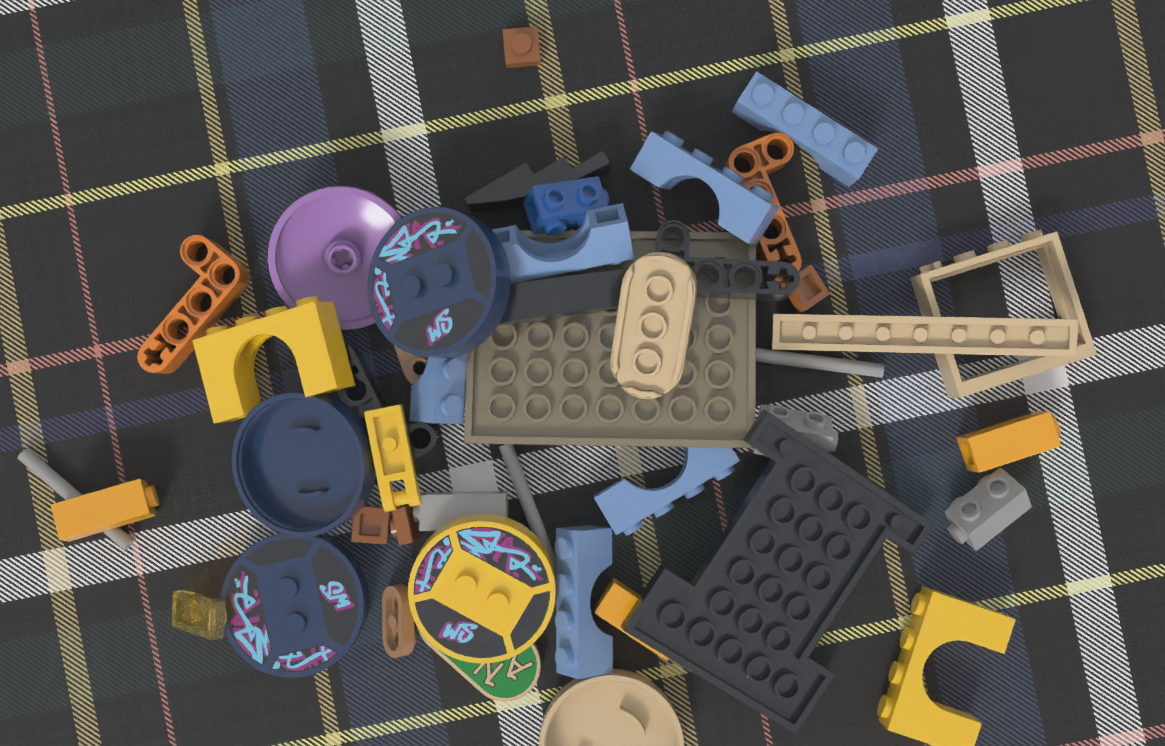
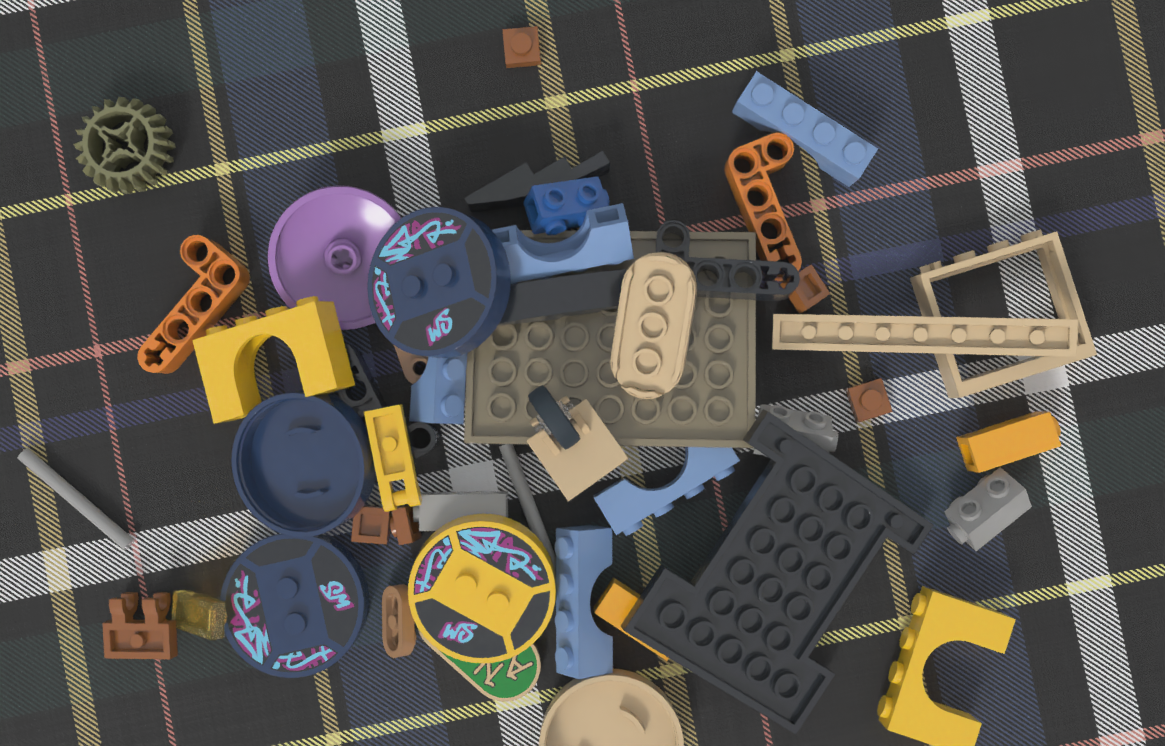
(104, 510): light orange brick -> none
(106, 165): none -> olive gear
(140, 638): none -> dark orange plate
(572, 442): none -> tan plate
(741, 209): medium blue arch -> none
(819, 362): light grey bar -> none
(868, 400): none -> dark orange plate

